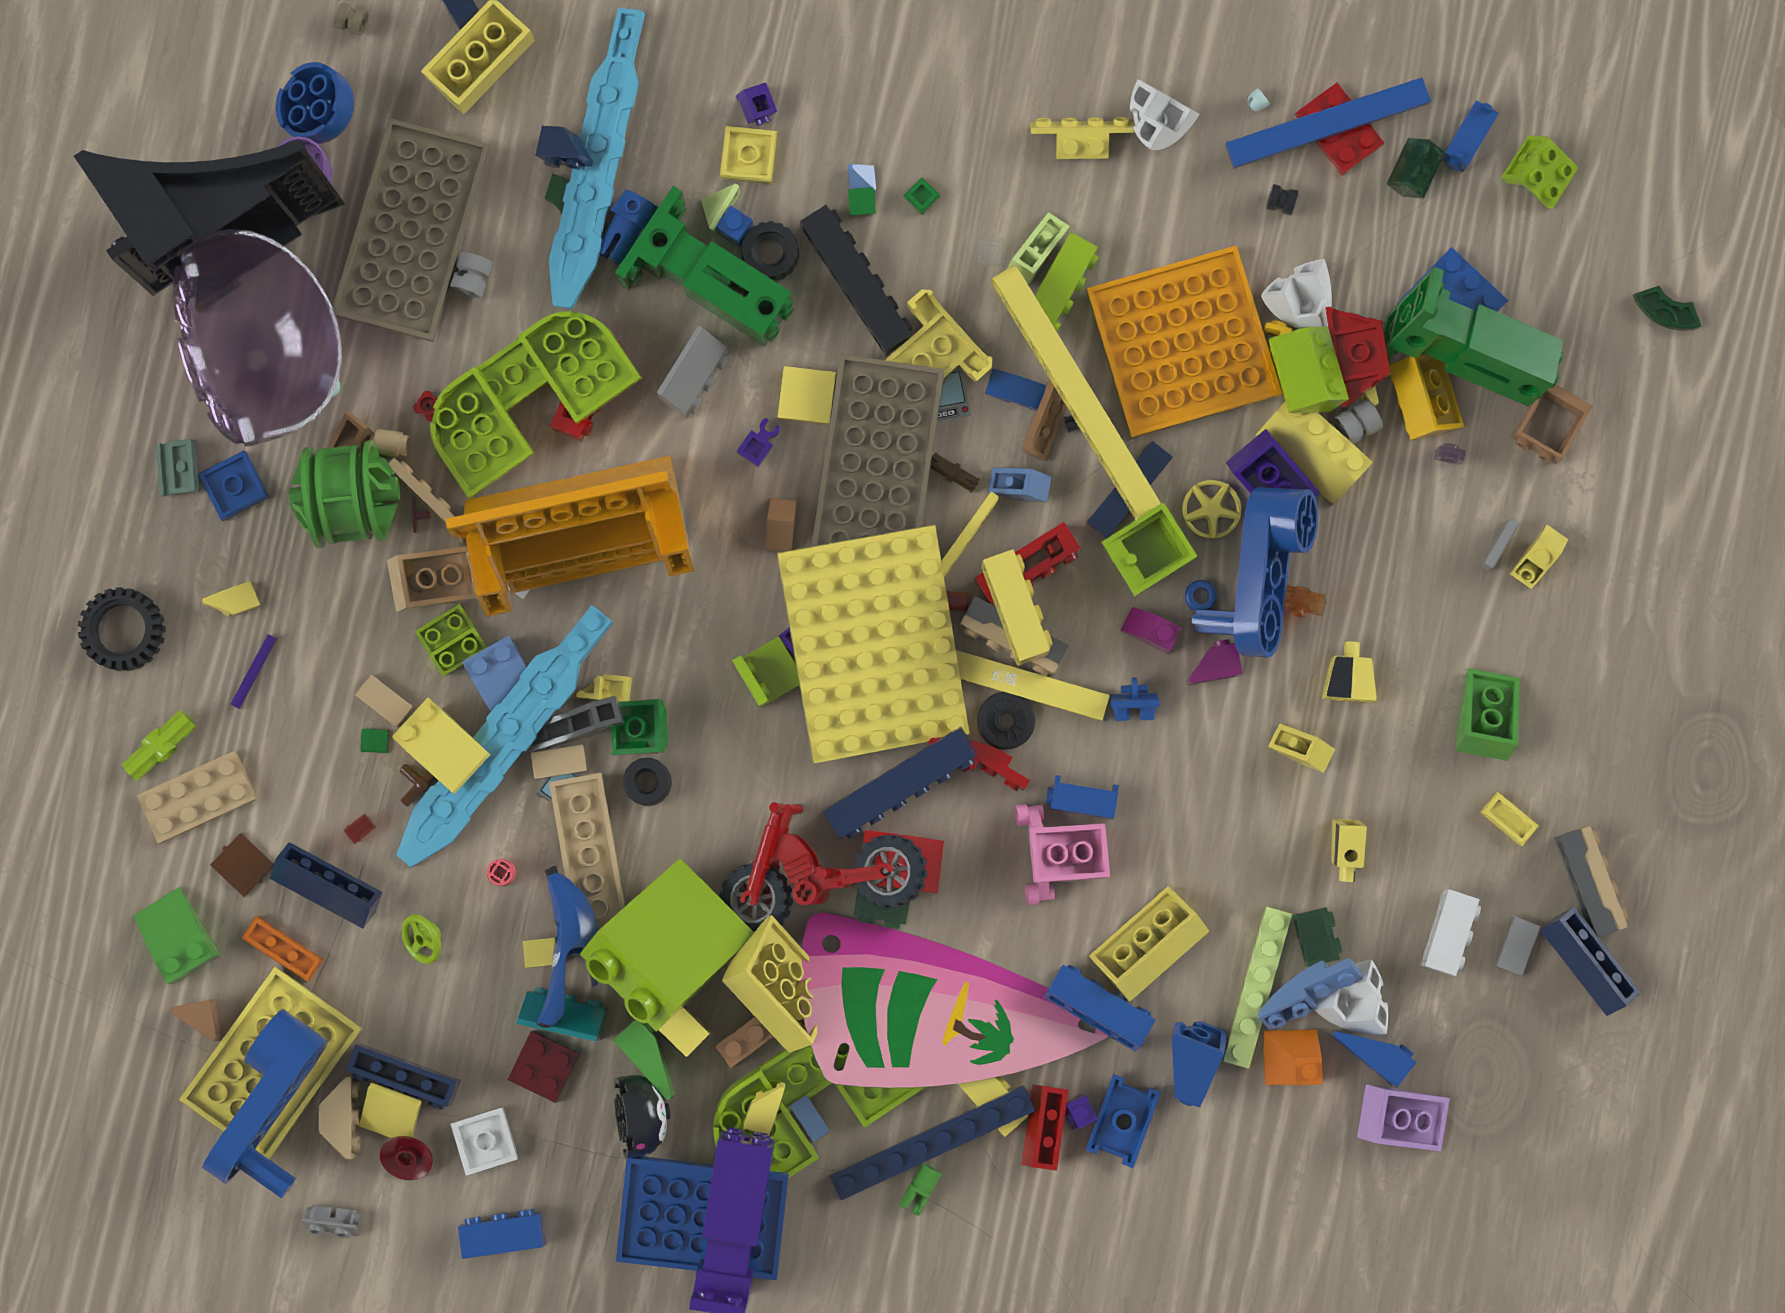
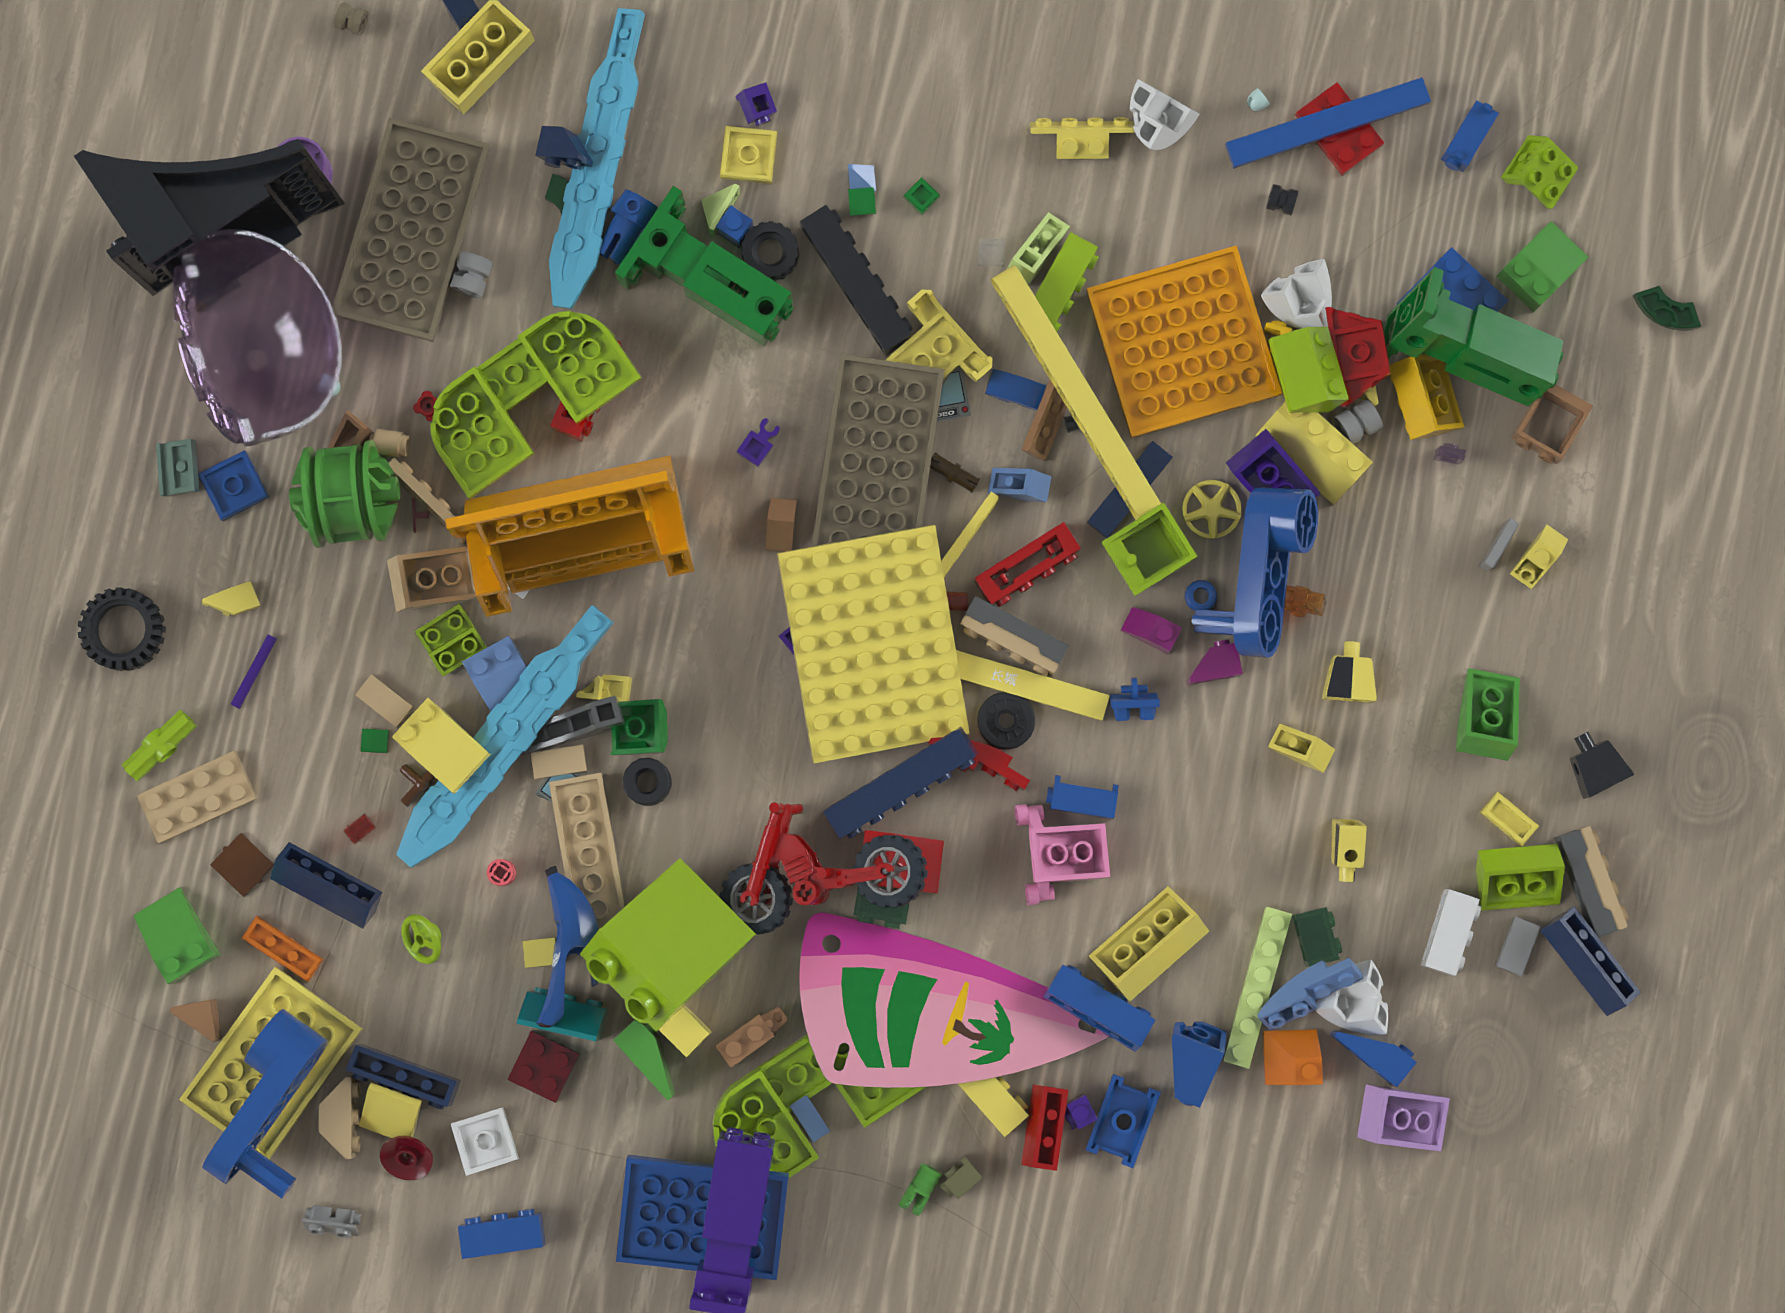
(315, 103): blue cylinder -> none
(640, 1115): black cylinder -> none
(693, 373): light grey slope -> none
(764, 1110): light yellow slope -> none
(767, 982): light yellow slope -> none
(768, 672): lime bracket -> none
(806, 395): light yellow tile -> none
(932, 1142): dark blue plate -> none
(960, 1178): none -> olive brick
(1015, 607): light yellow brick -> none
(1415, 168): clear green brick -> none
(1519, 877): none -> lime slope
(1542, 266): none -> bright green slope
(1597, 766): none -> black torso

